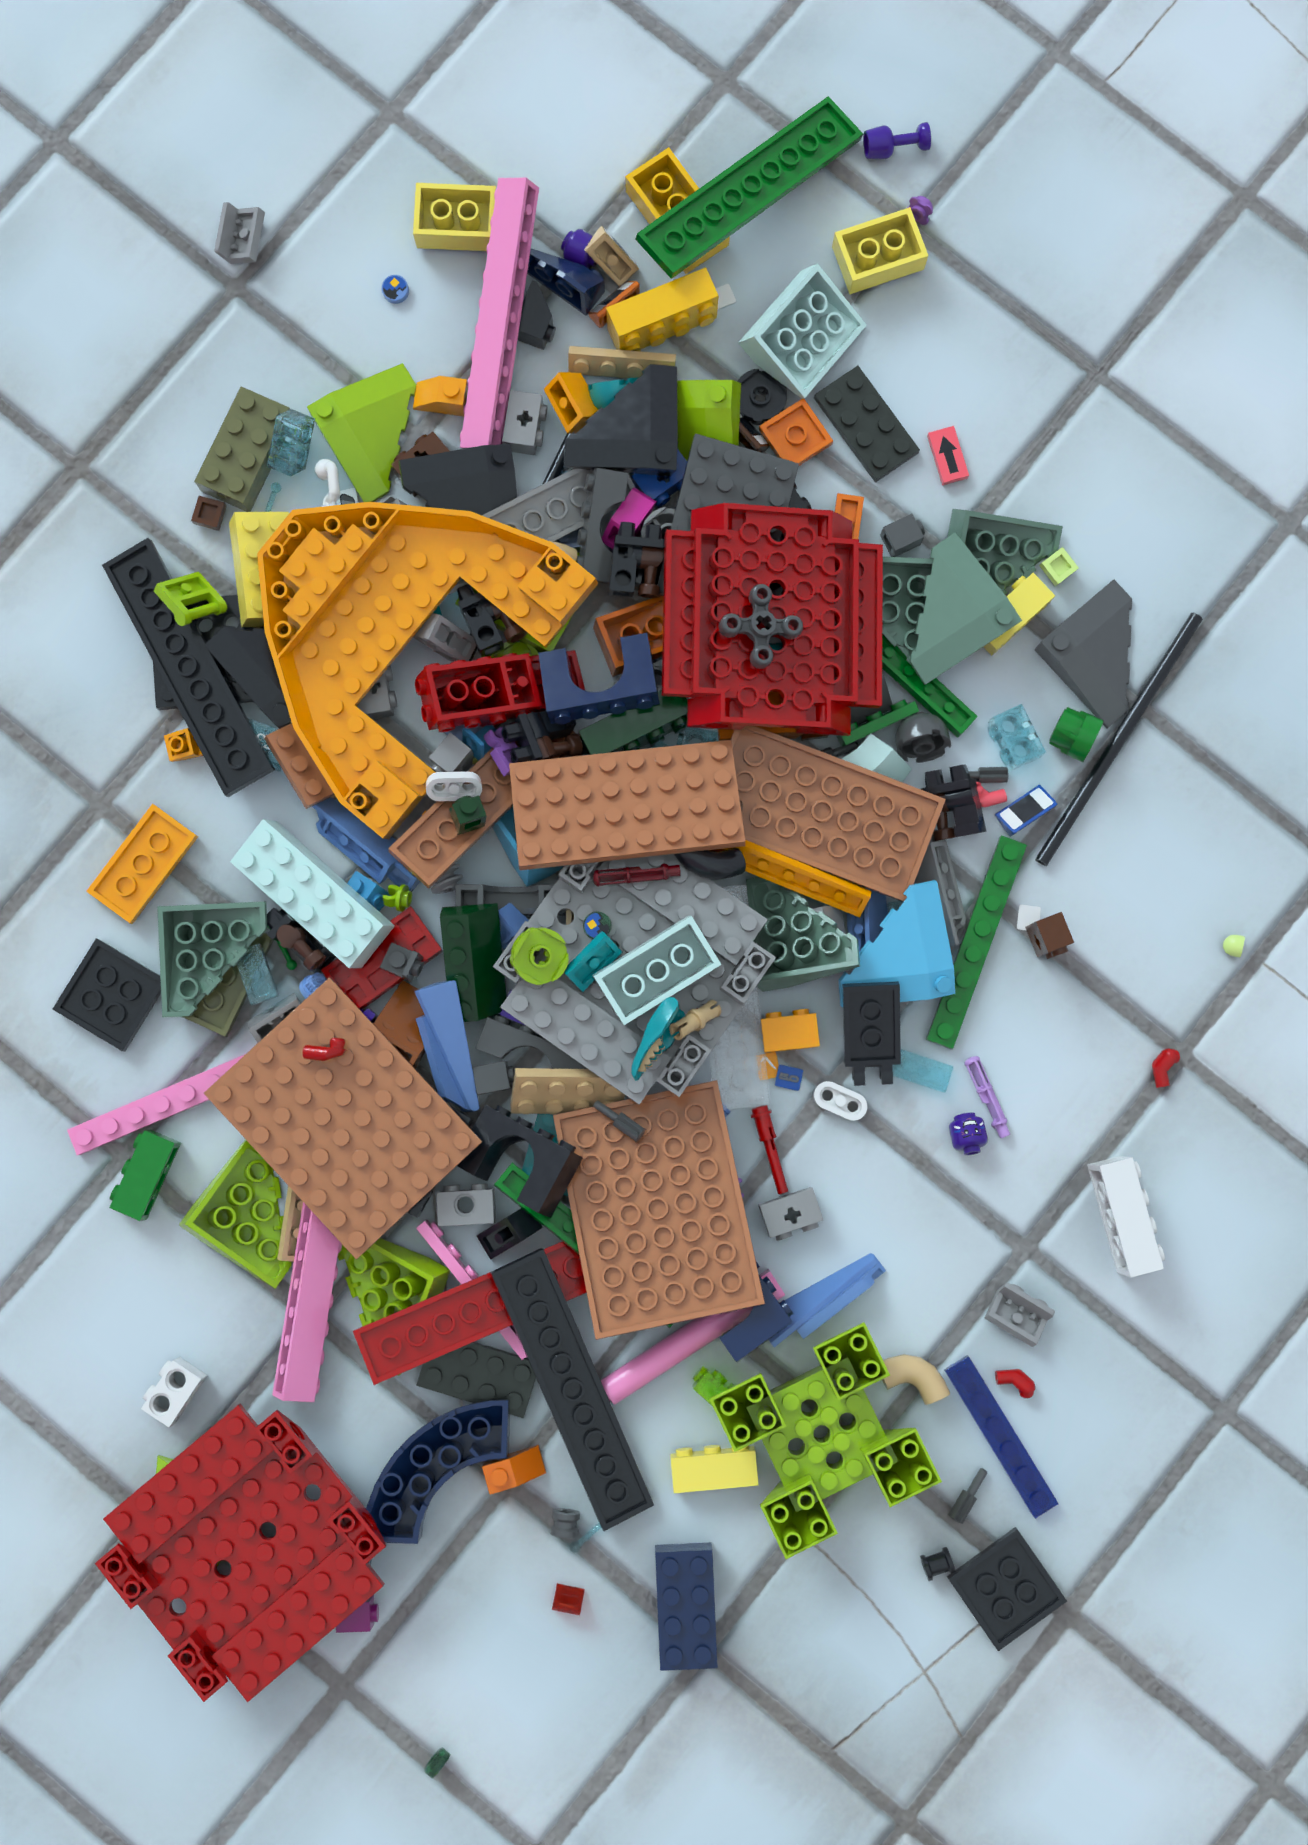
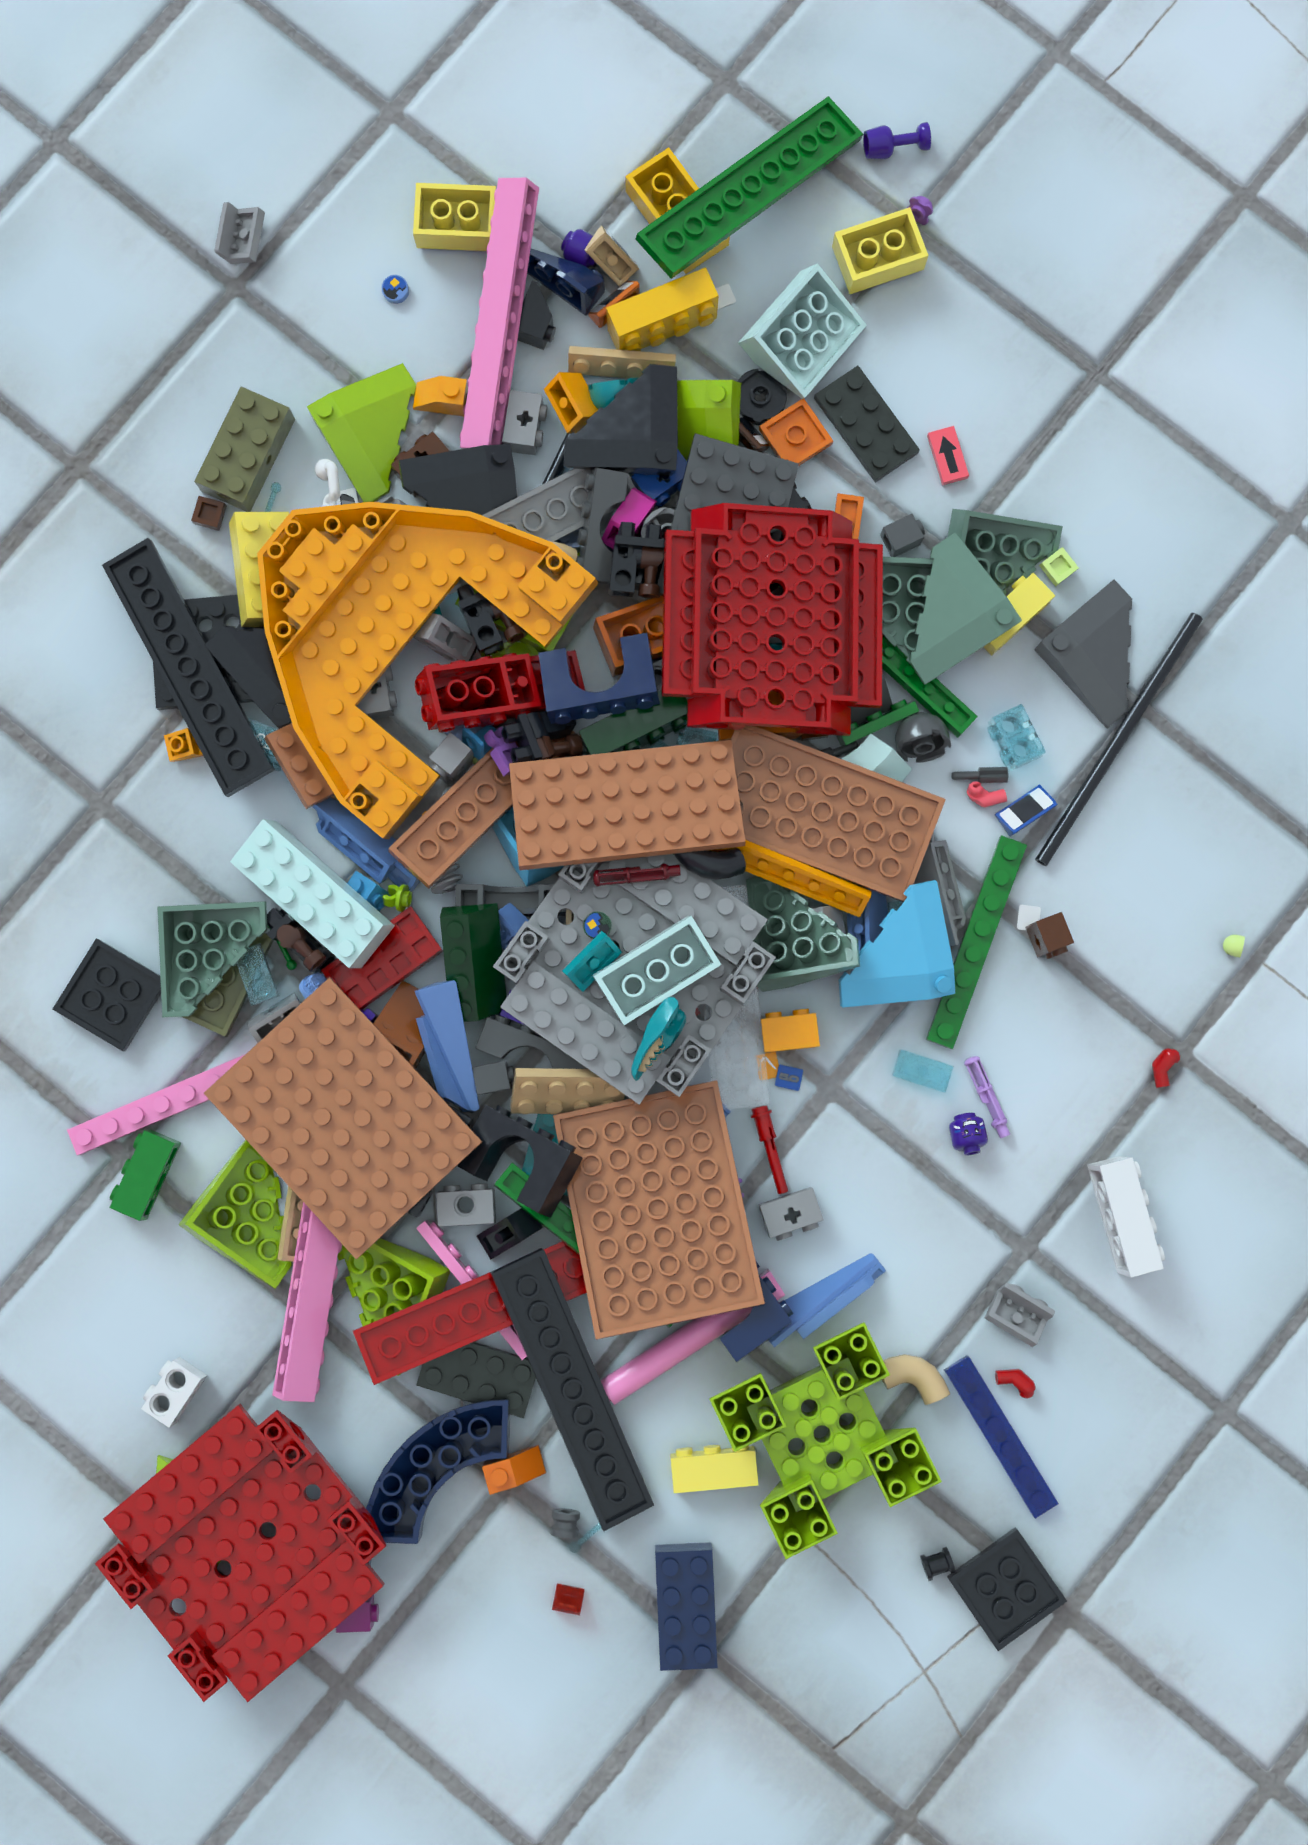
(142, 864): light orange plate -> none
(190, 590): lime plate -> none
(290, 442): clear light blue brick -> none
(325, 1053): red arm -> none
(402, 962): dark grey bracket -> none
(436, 1762): clear green tile -> none
(453, 785): white plate -> none
(468, 814): dark green brick -> none
(554, 949): lime plate -> none
(621, 1122): dark grey axle -> none
(695, 1020): tan pin -> none
(709, 1383): clear neon green brick -> none
(760, 615): dark grey gear -> none
(840, 1098): white plate -> none
(871, 1029): black tile -> none
(960, 798): black hips -> none
(966, 1498): dark grey axle -> none
(1075, 733): green piece -> none

